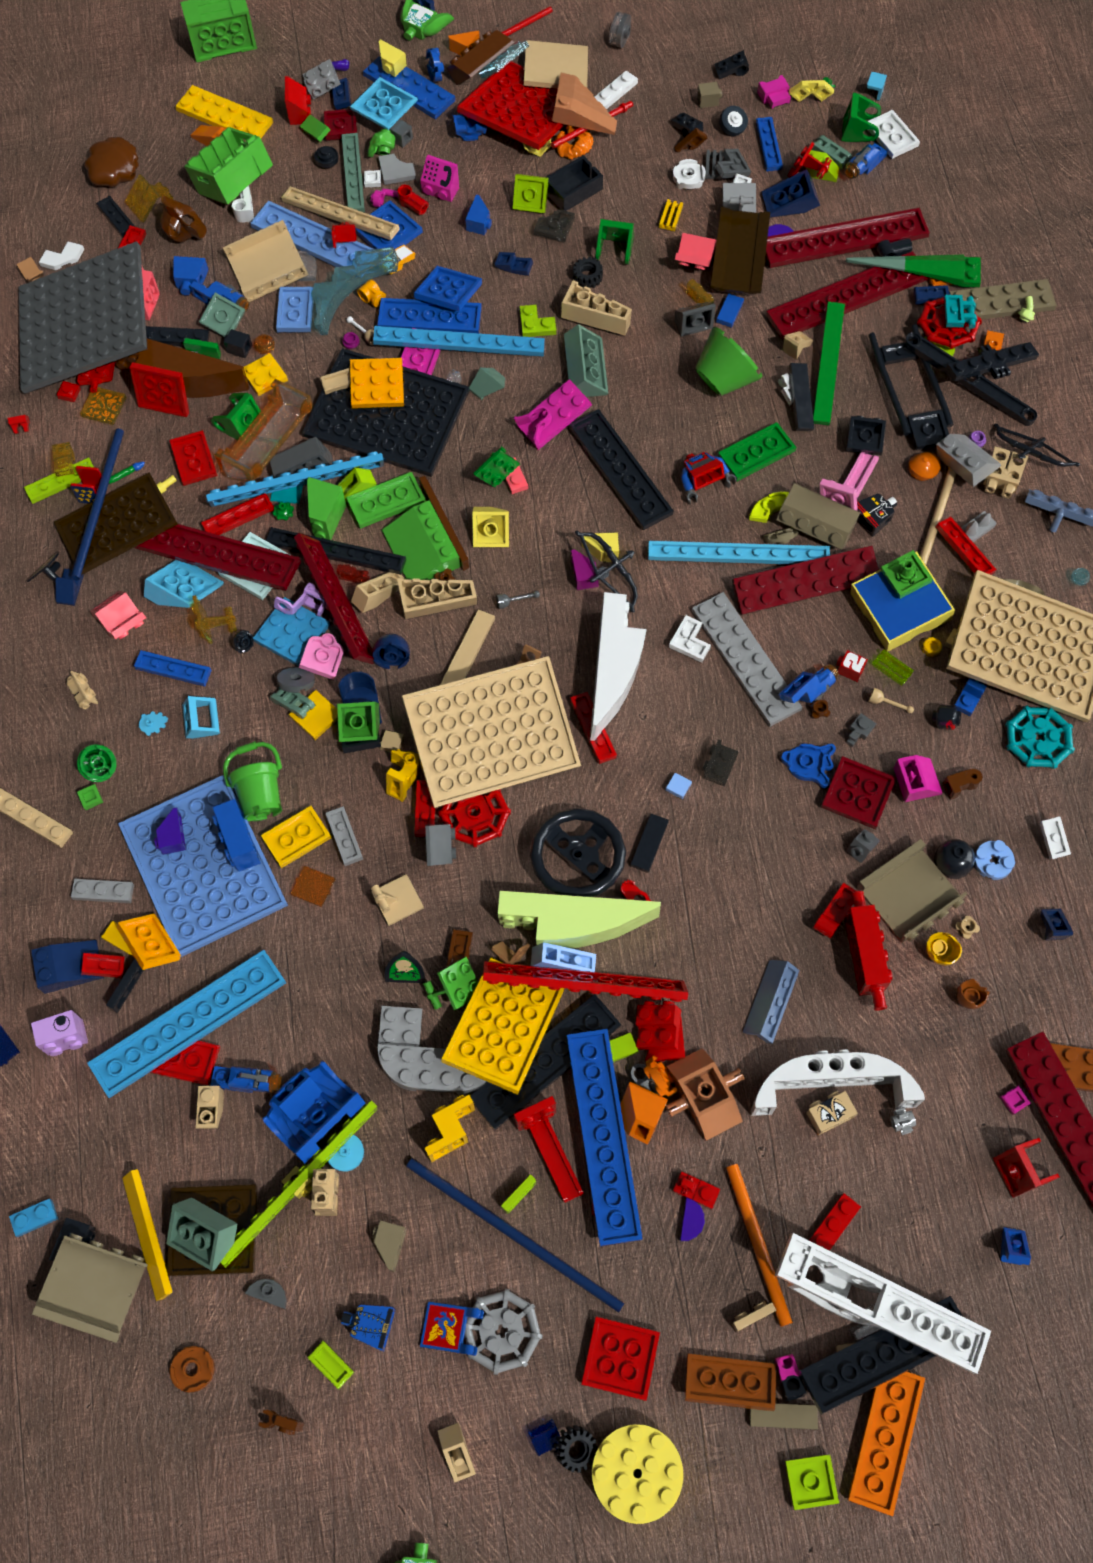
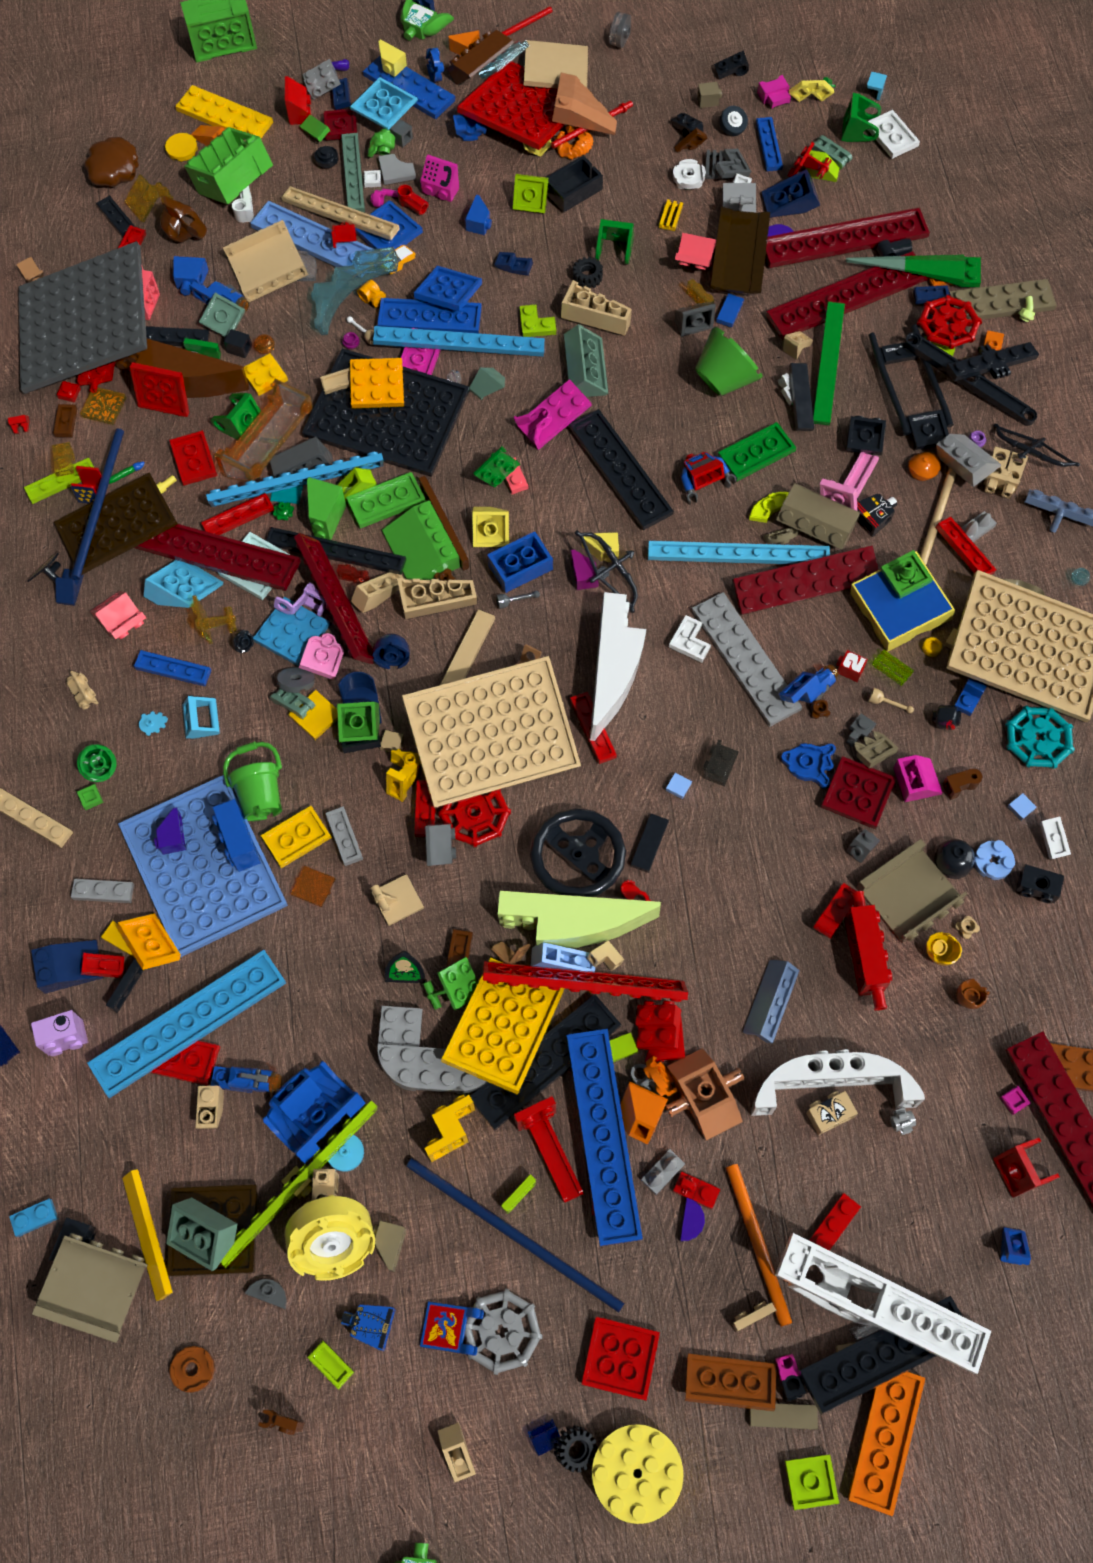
(65, 420): none -> reddish brown plate
(70, 254): white tile -> none
(181, 146): none -> yellow tile
(294, 309): medium blue plate -> none
(329, 1237): none -> light yellow piece
(520, 562): none -> blue brick
(555, 226): clear smoke plate -> none
(607, 954): none -> tan piece
(616, 89): white plate -> none
(663, 1172): none -> light grey tile
(865, 160): blue plate -> none
(875, 750): none -> dark tan plate
(955, 314): teal plate -> none
(1021, 806): none -> light blue tile
(1050, 881): none -> black brick
(1056, 924): dark blue slope -> none

